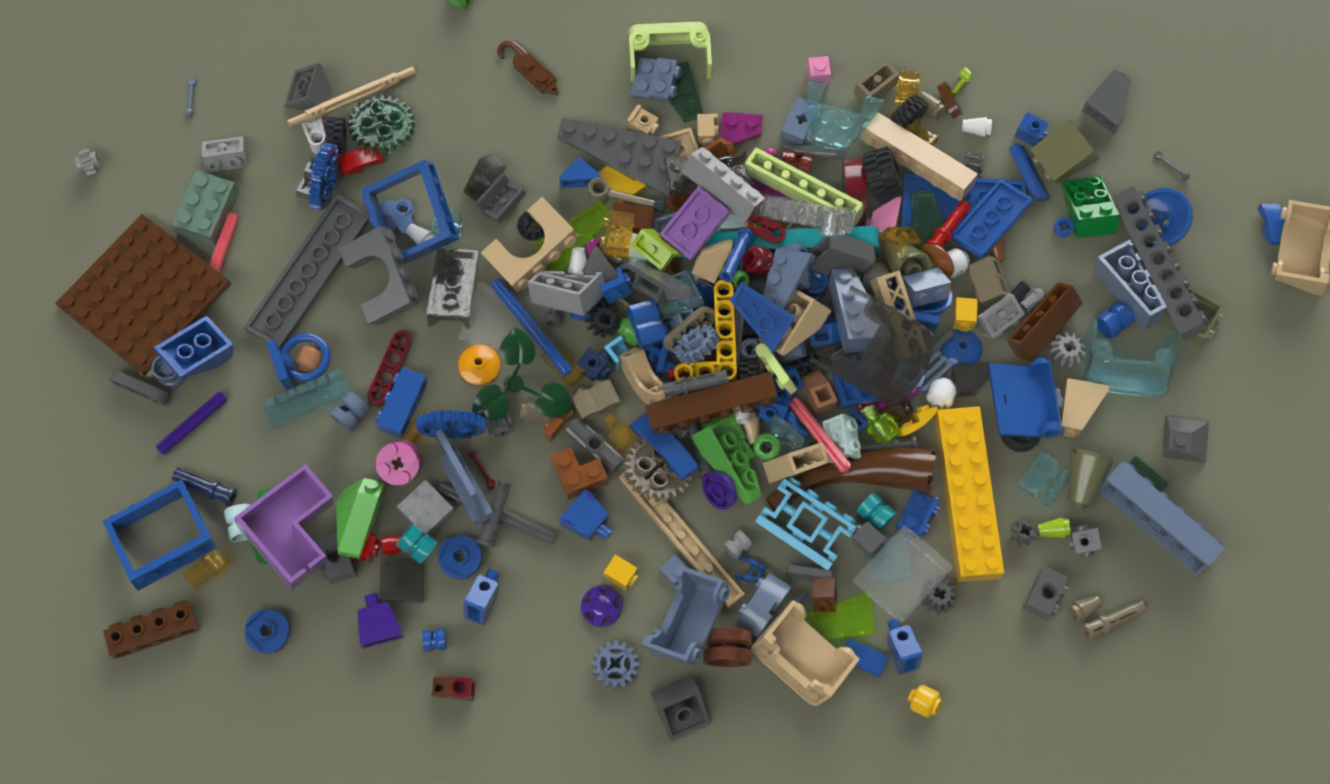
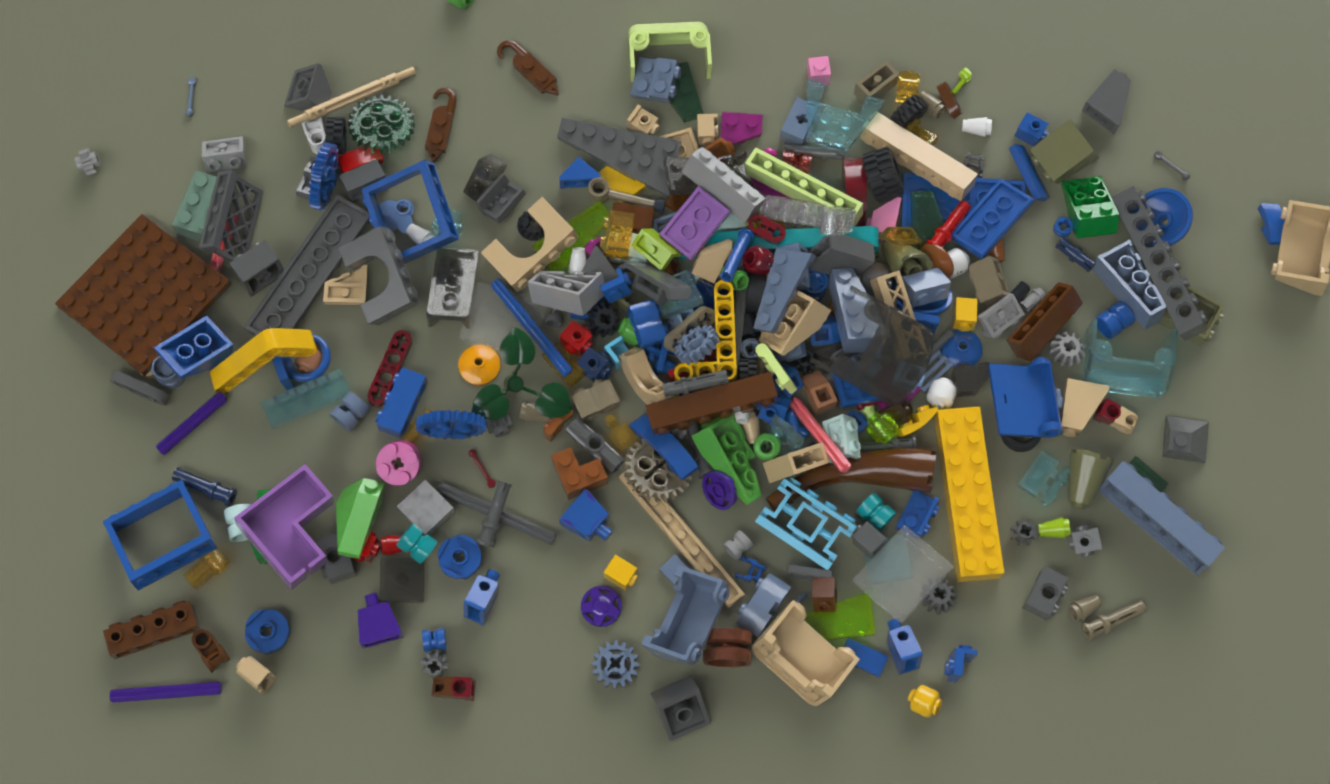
(165, 692): none -> dark purple axle
(212, 652): none -> reddish brown piece
(219, 212): none -> dark grey fence
(255, 674): none -> tan brick
(257, 267): none -> dark grey brick
(260, 351): none -> yellow beam
(347, 289): none -> tan wing
(360, 178): none -> dark grey hinge
(431, 669): none -> dark grey gear
(440, 125): none -> reddish brown plate
(463, 482): sand blue fence -> none
(576, 338): none -> red brick
(762, 315): blue wing -> none
(956, 660): none -> blue bracket
(1075, 254): none -> dark blue pin
(1116, 416): none -> leg

